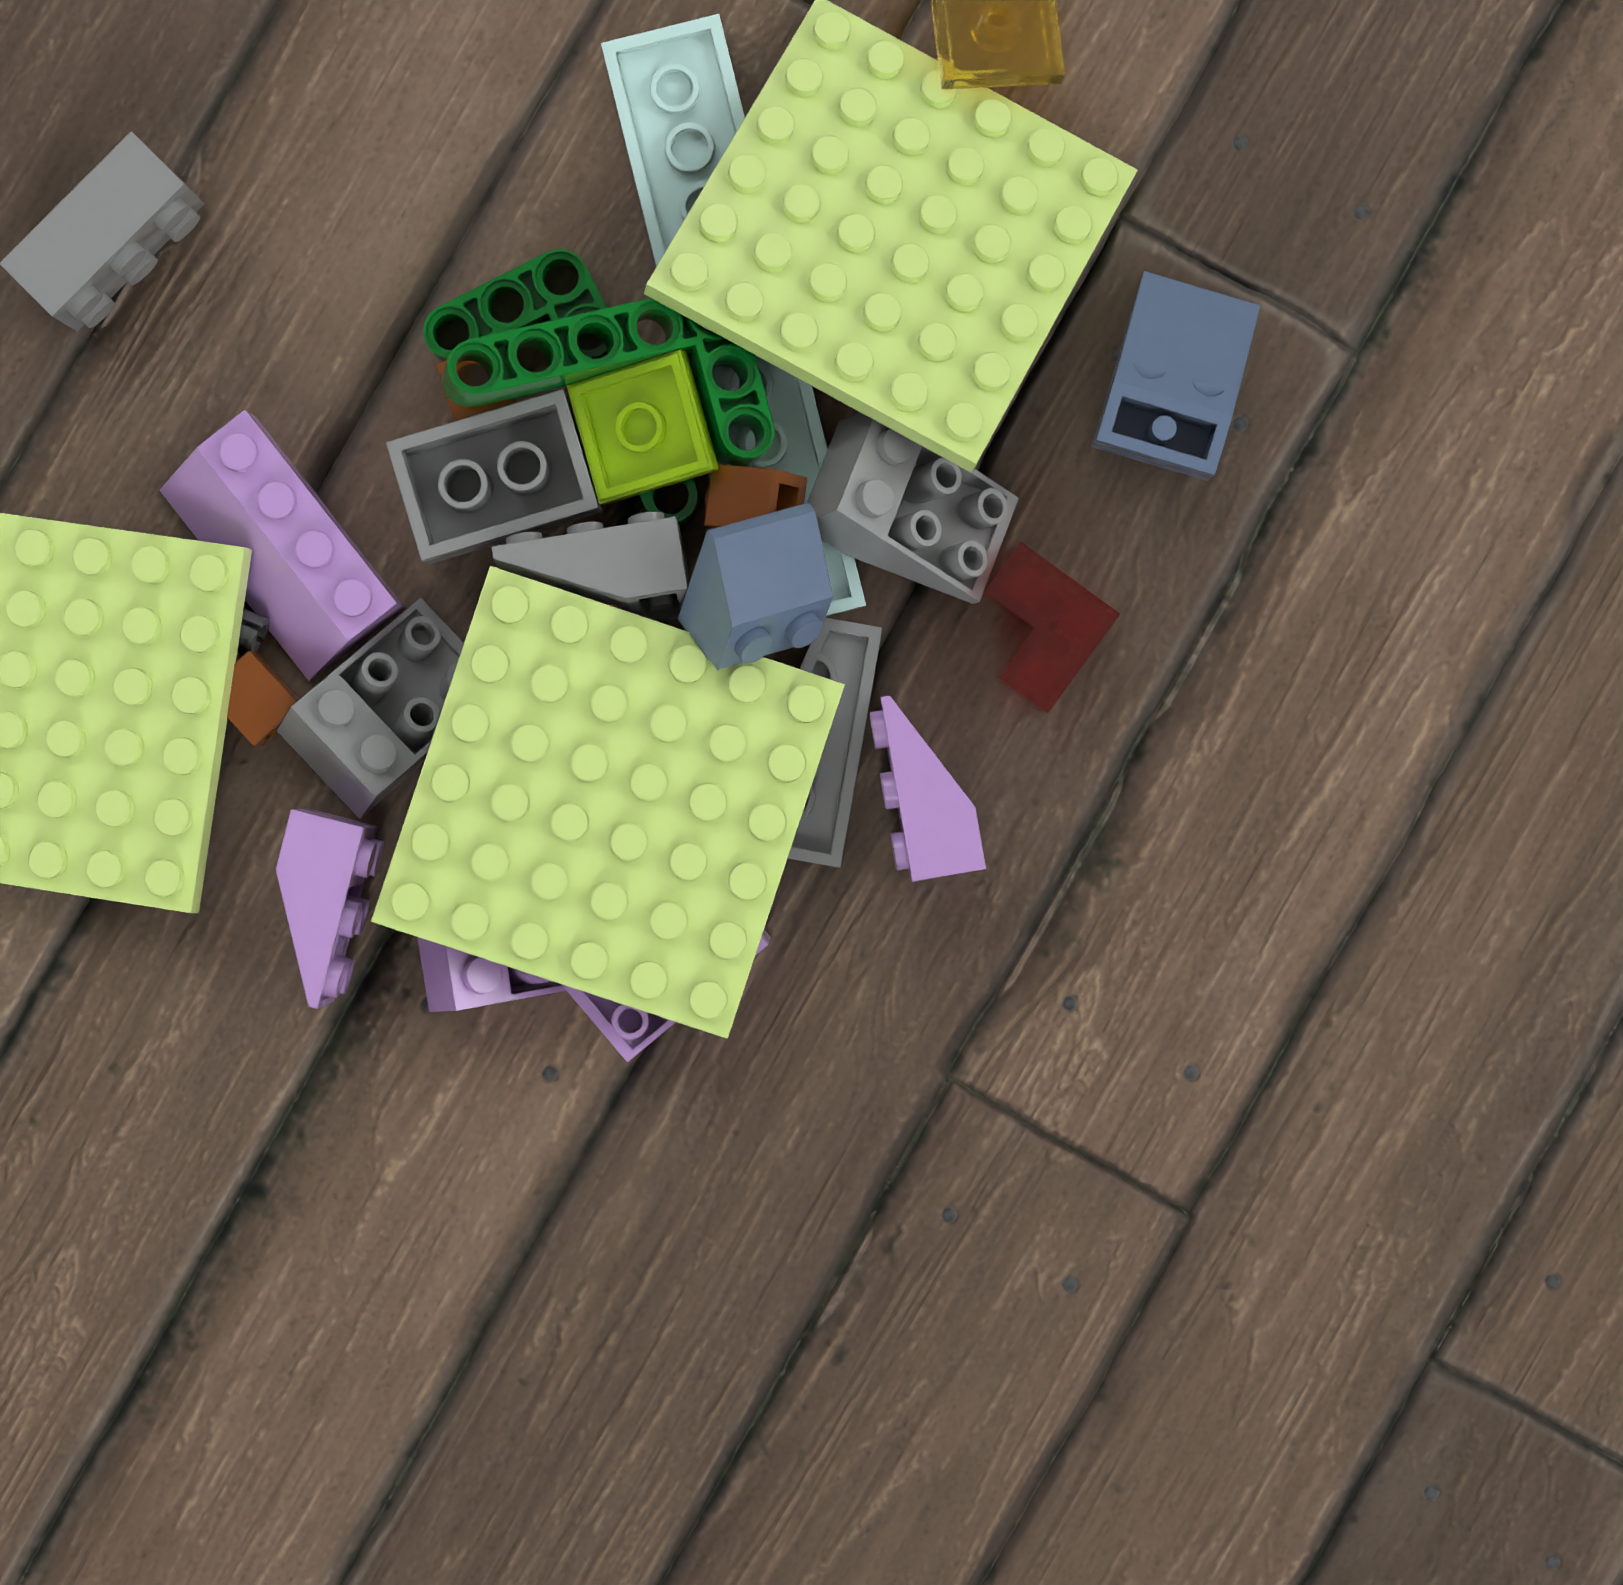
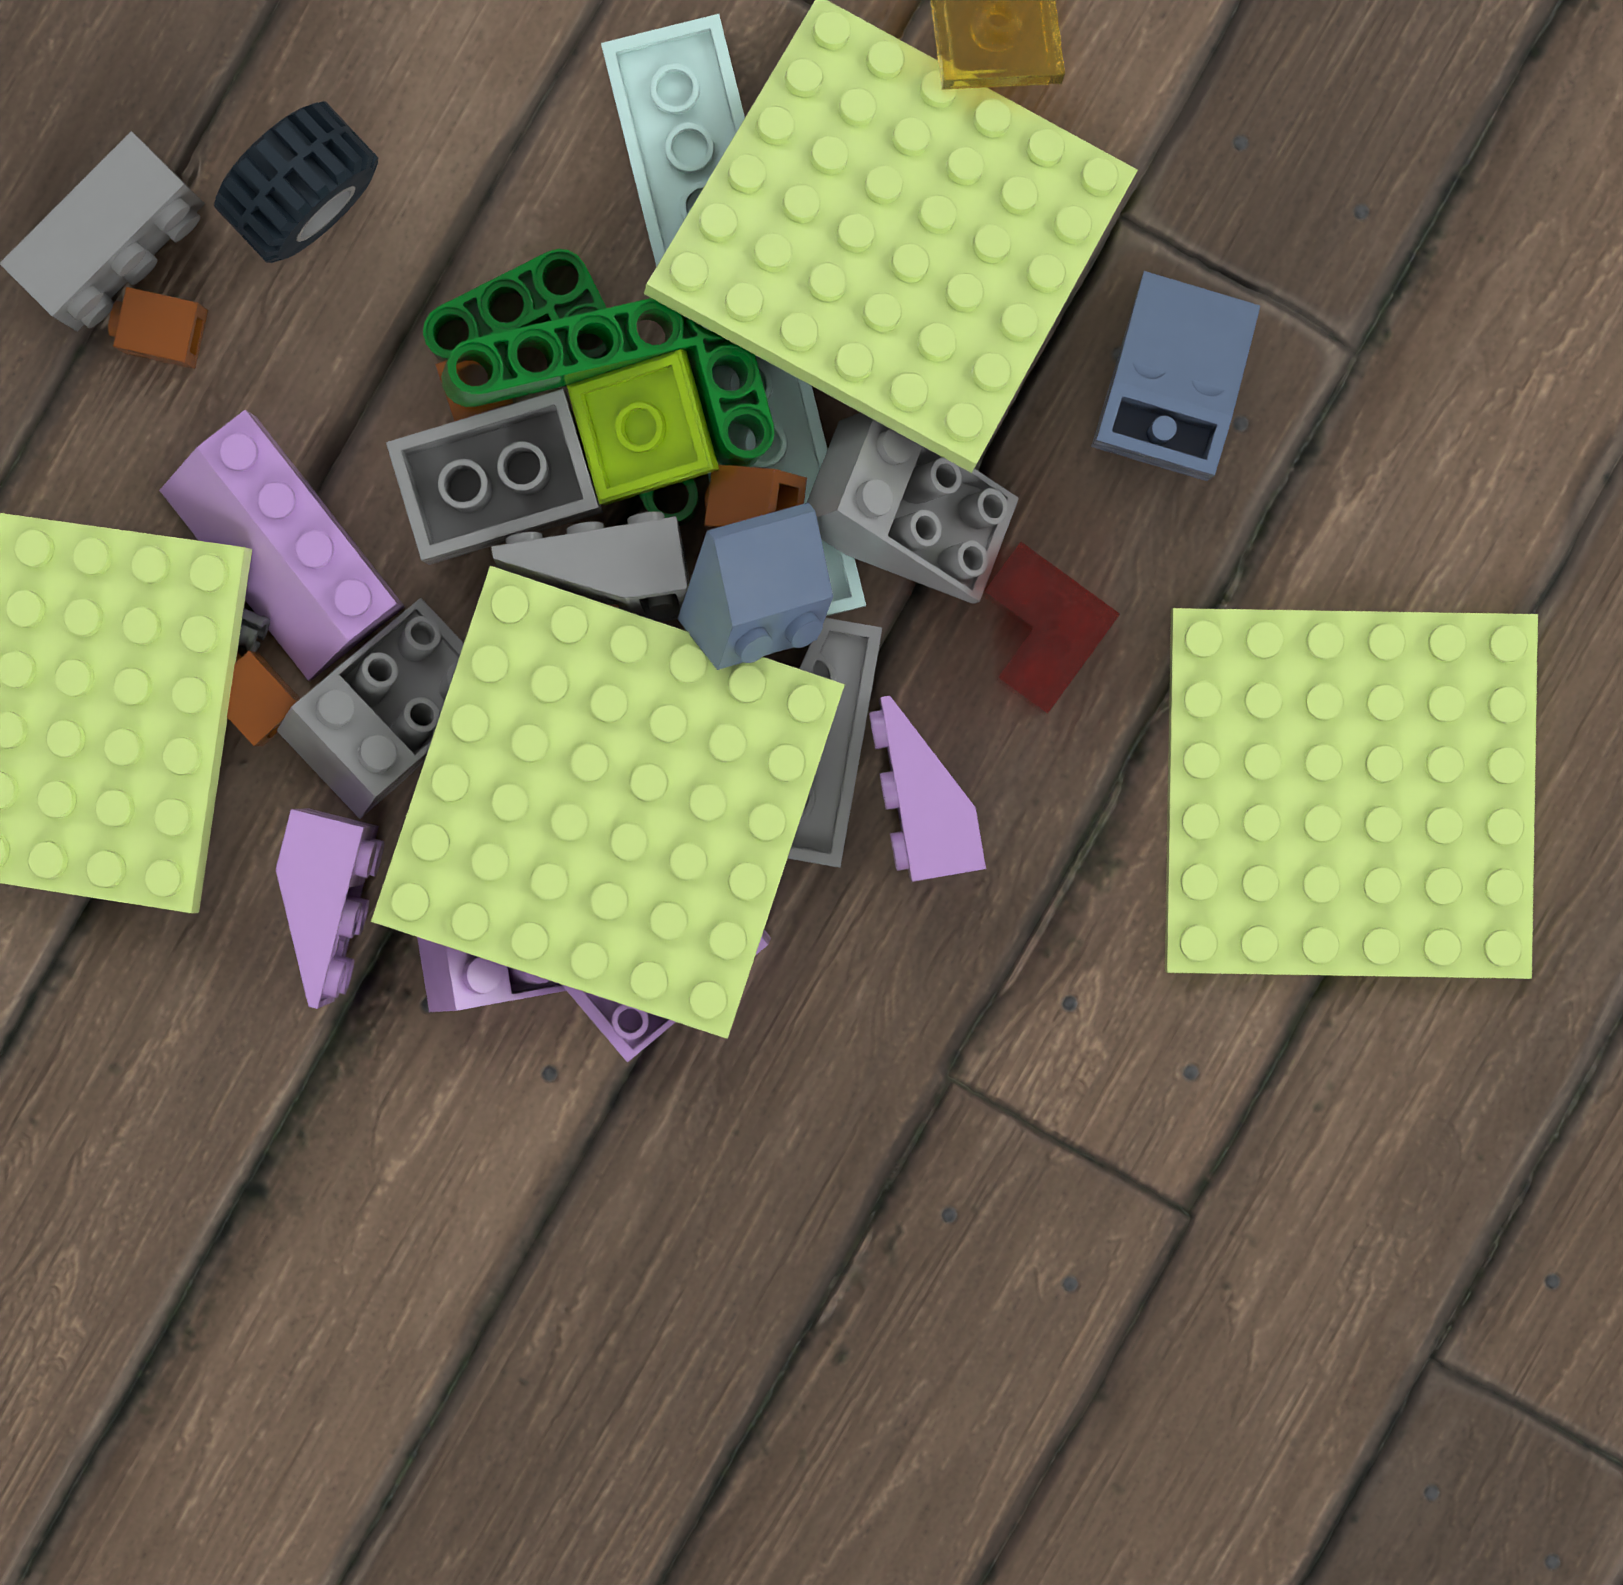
(158, 327): none -> dark orange brick
(296, 182): none -> black wheel
(1351, 793): none -> yellowish green plate

